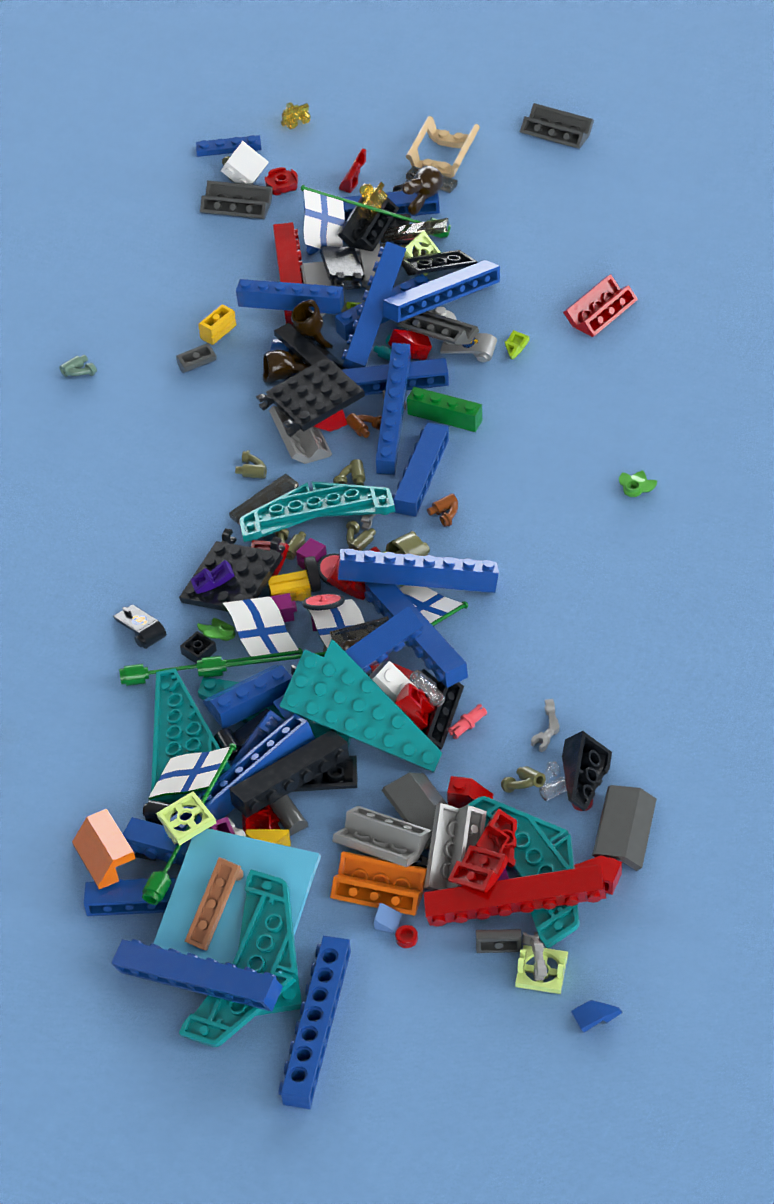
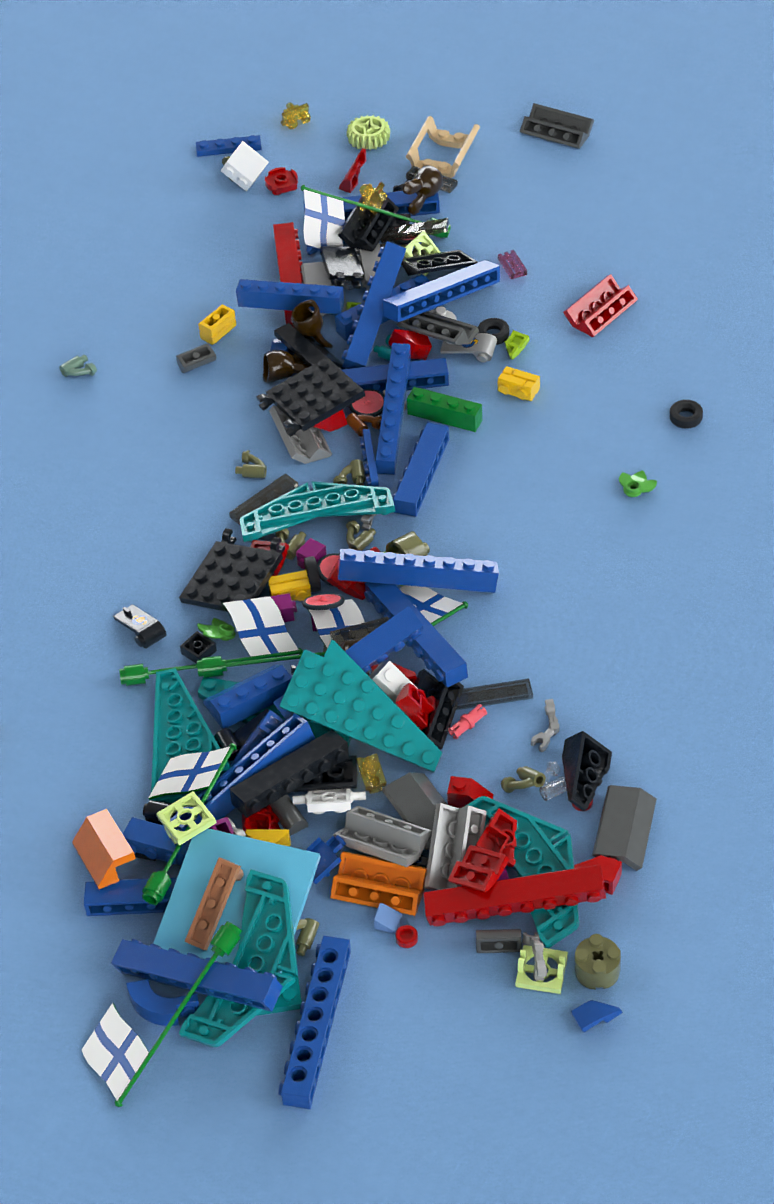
(117, 1049): none -> flag
(157, 1008): none -> blue arch
(208, 580): dark purple slope -> none
(236, 199): dark grey slope -> none
(307, 934): none -> olive plant
(328, 855): none -> blue piece
(329, 800): none -> white plate
(368, 132): none -> yellowish green gear
(368, 455): none -> blue plate
(370, 404): none -> coral wheel
(371, 773): none -> clear yellow hips
(428, 687): clear plant -> none
(442, 505): dark orange plant -> none
(492, 694): none -> clear smoke tile
(495, 323): none -> black tyre
(510, 257): none -> clear pink tile
(518, 383): none -> yellow brick
(597, 962): none -> olive brick
(686, 422): none -> black tyre

